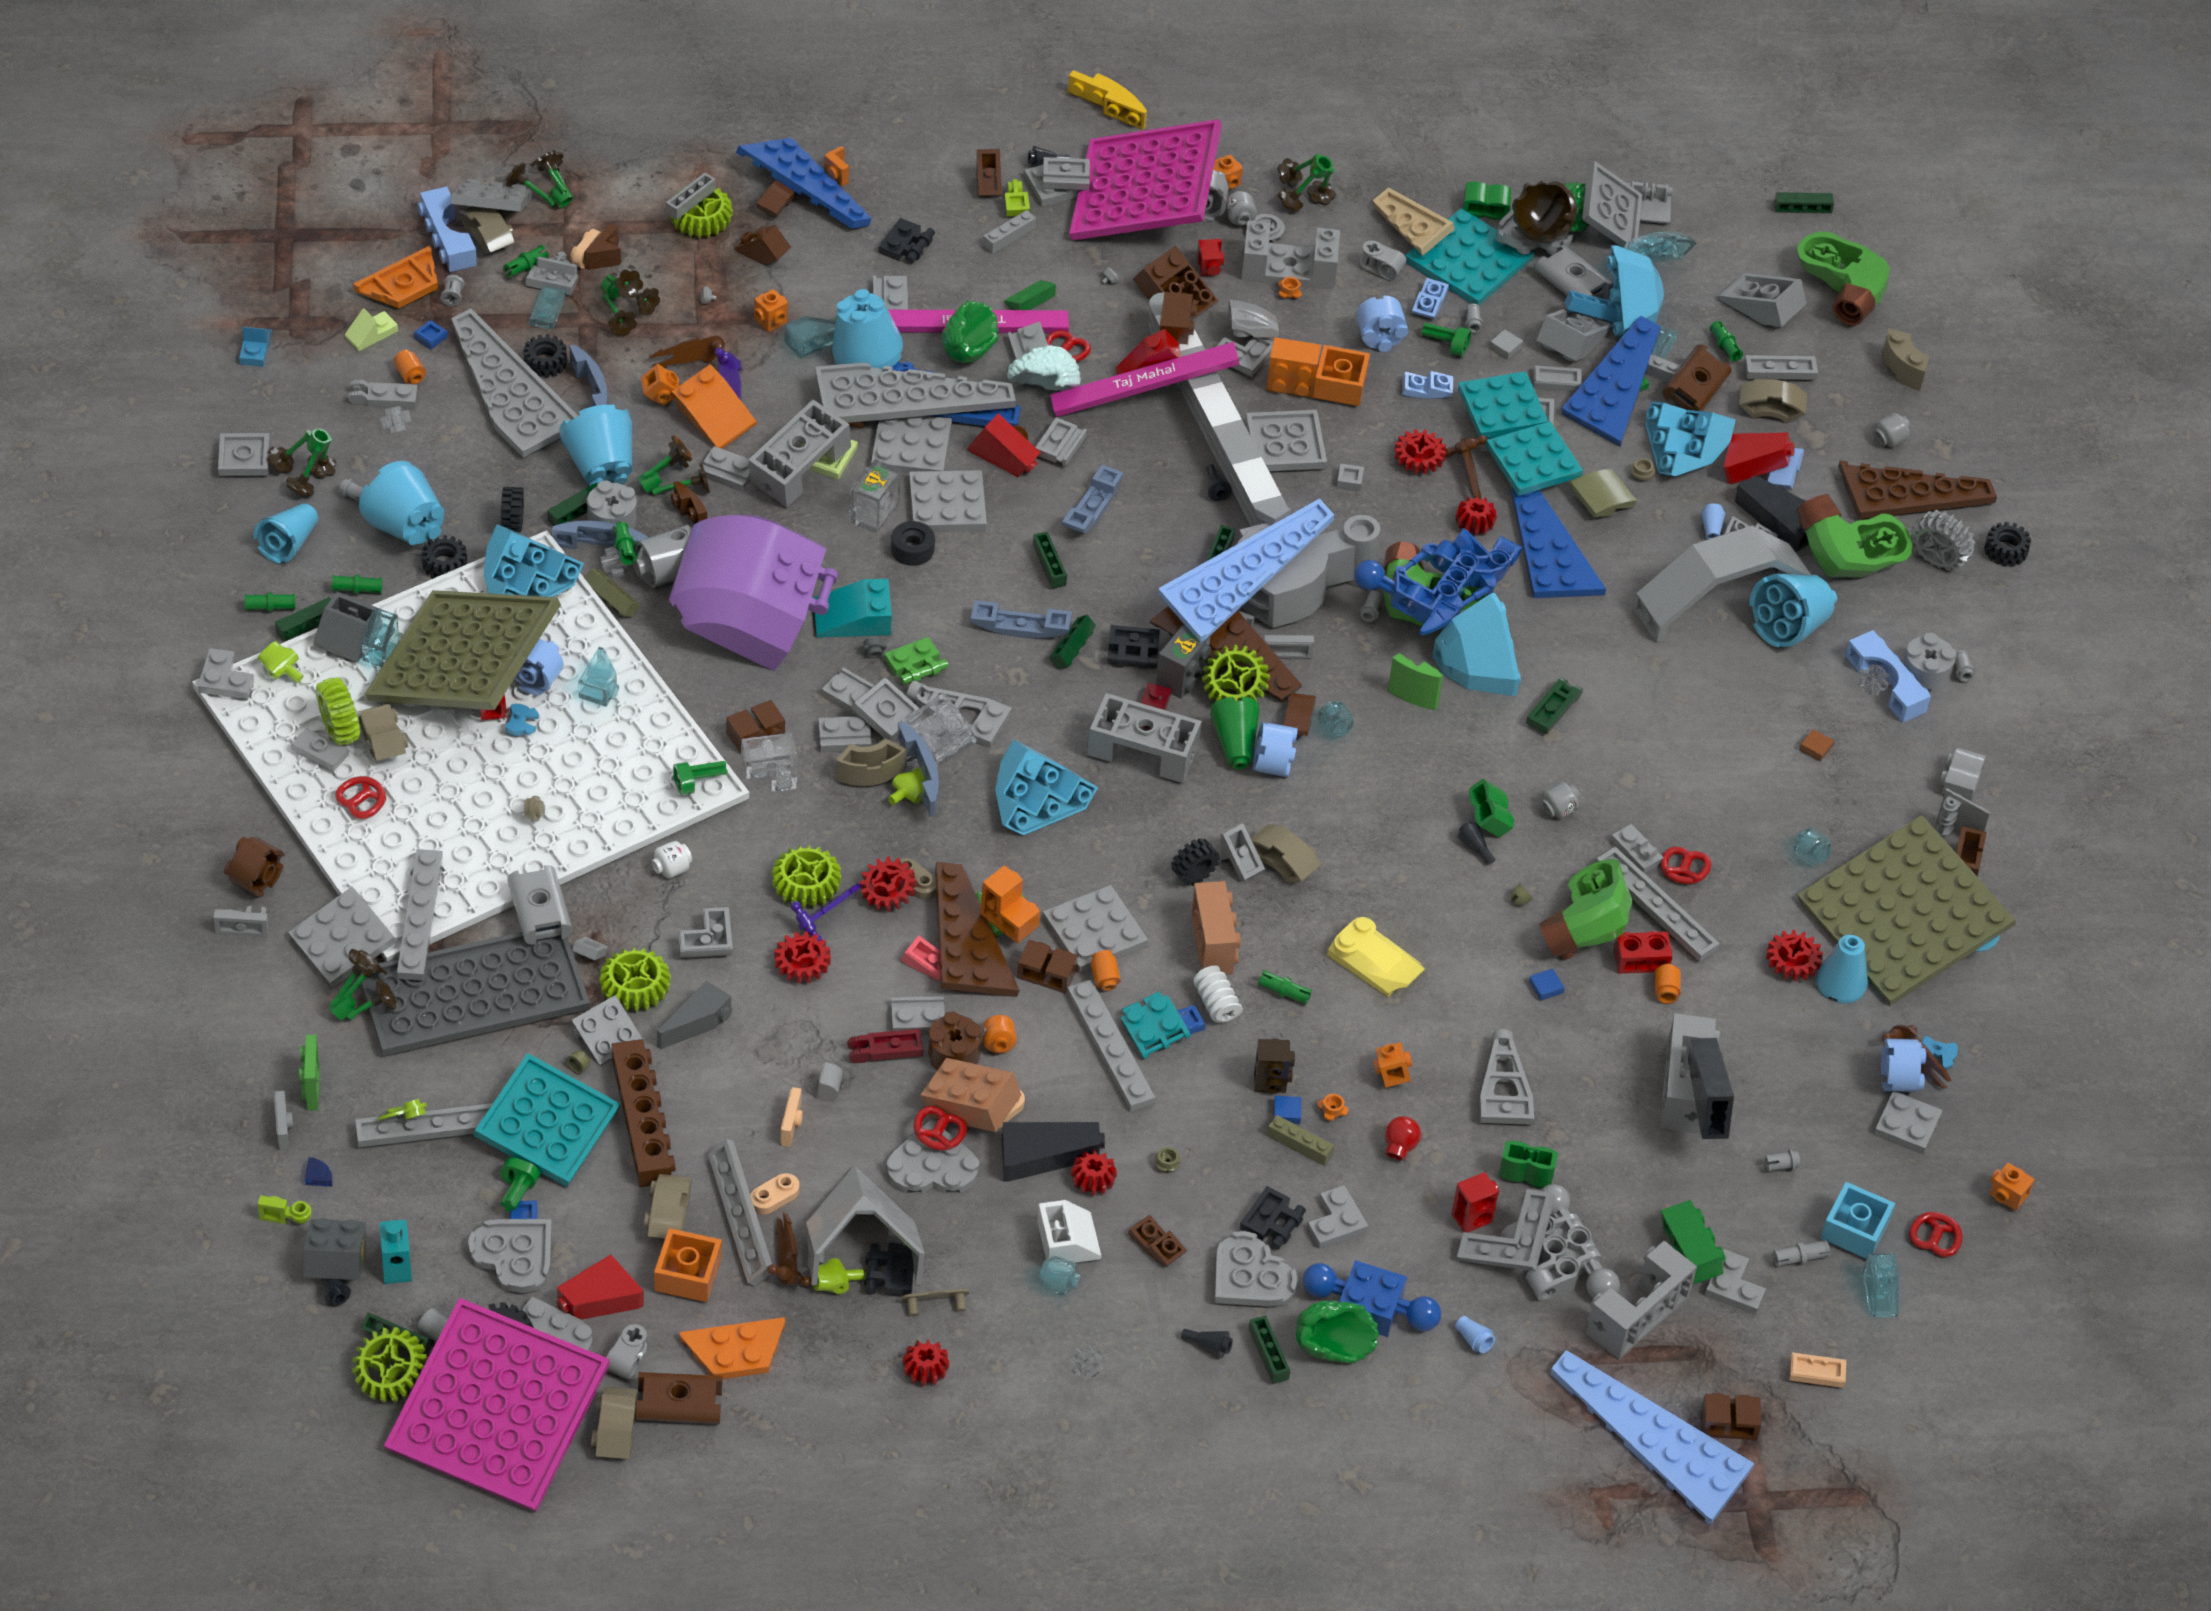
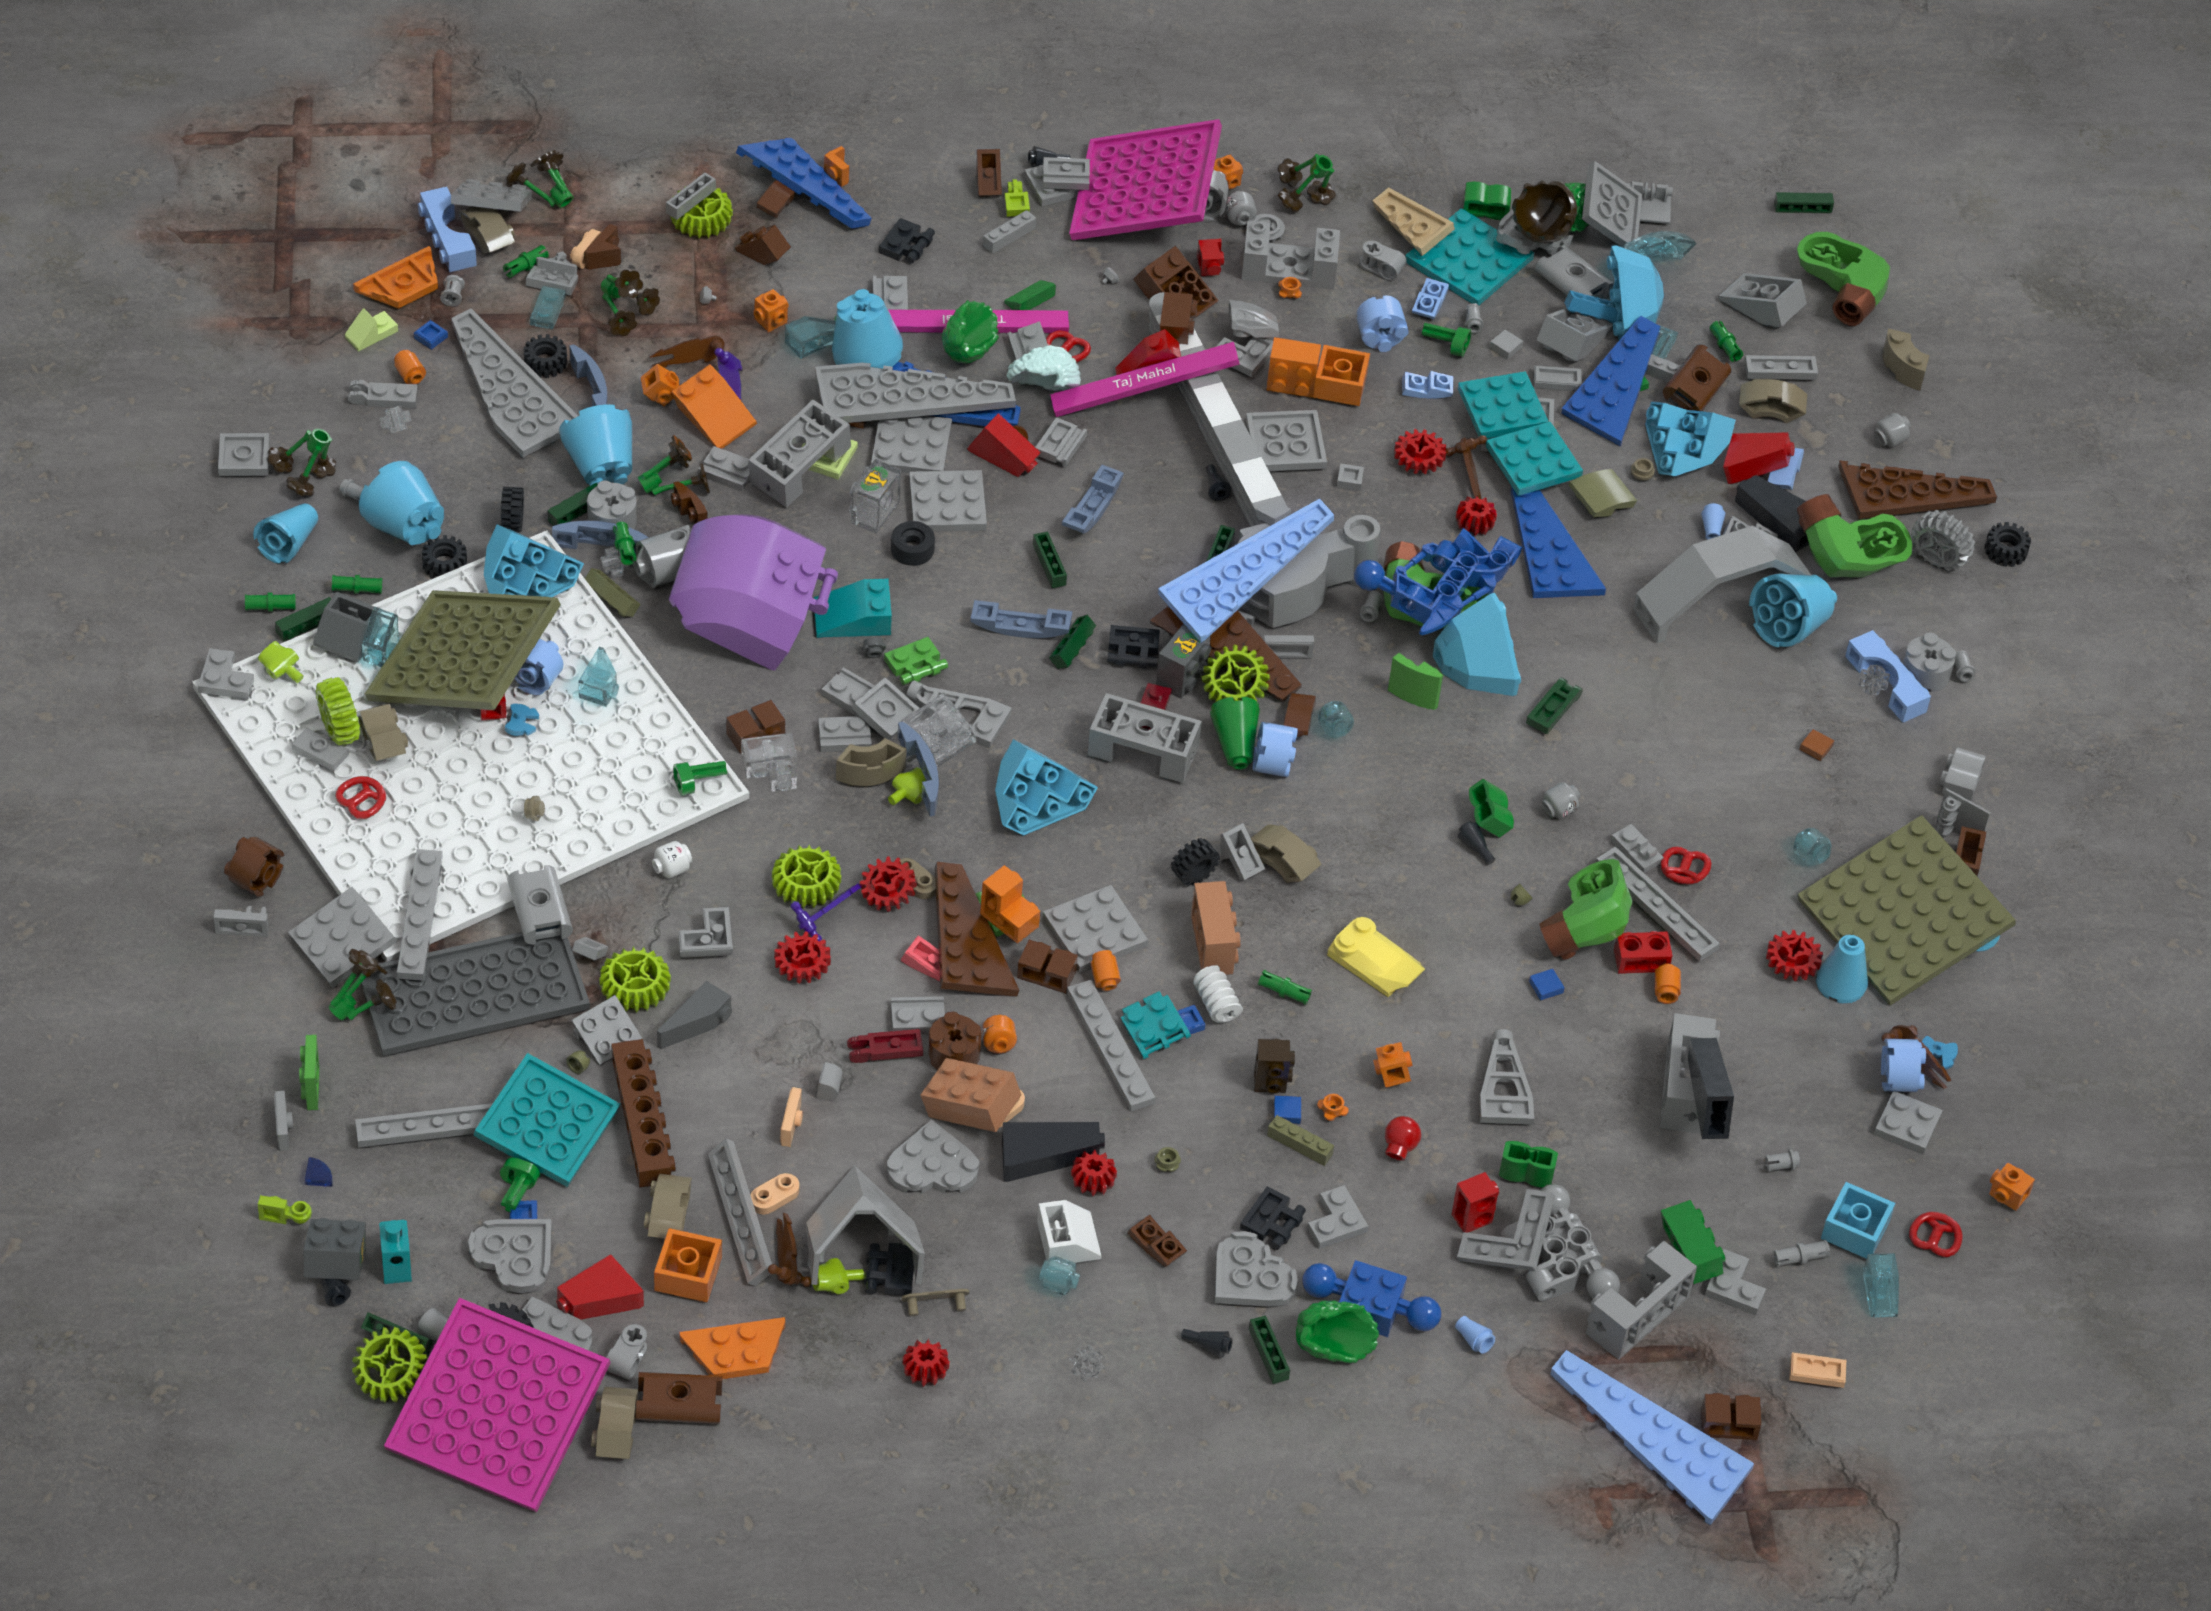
(254, 346): dark azure slope -> none
(410, 1109): lime plate -> none
(943, 1144): red piece -> none
(1112, 96): yellow slope -> none

